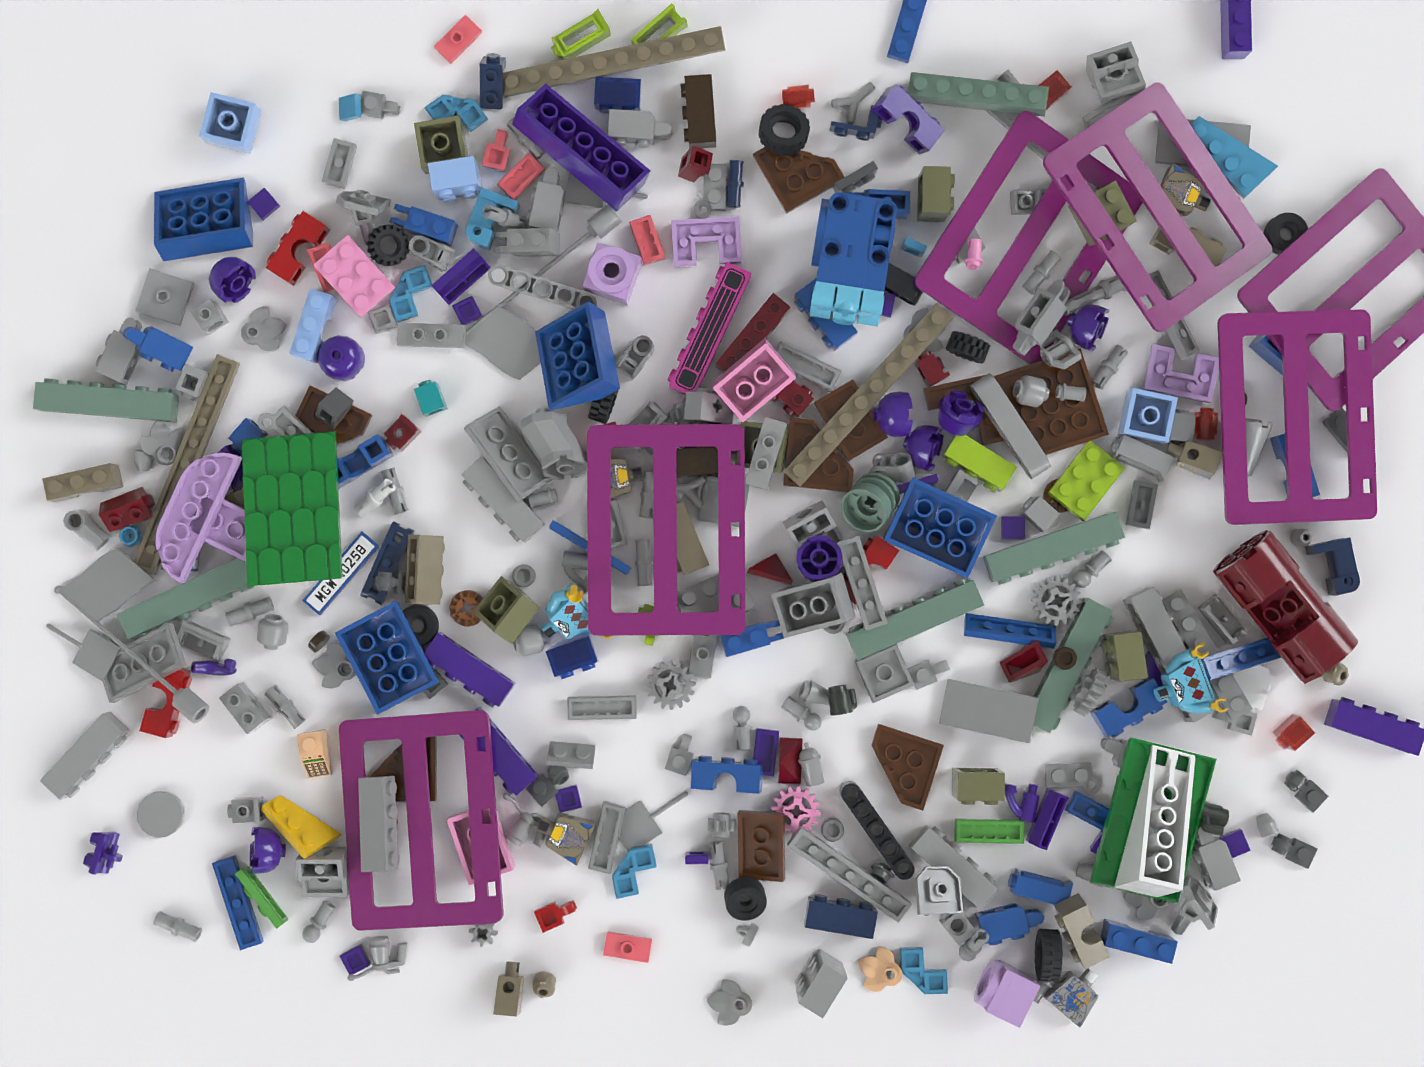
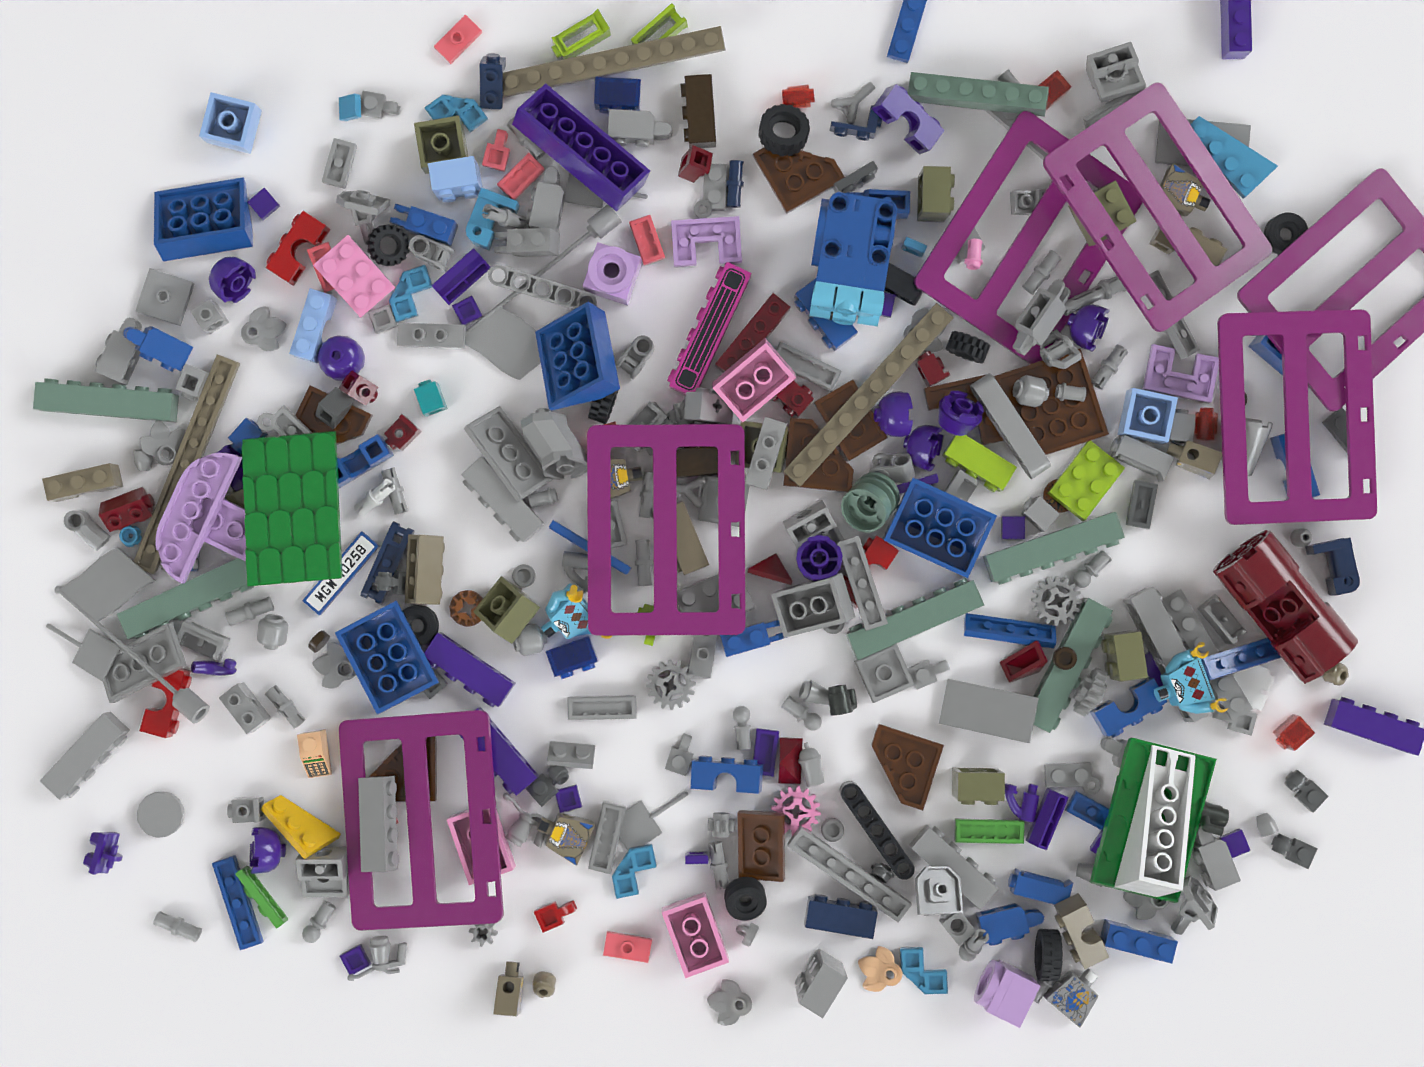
(359, 388): none -> brick
(695, 935): none -> bright pink brick

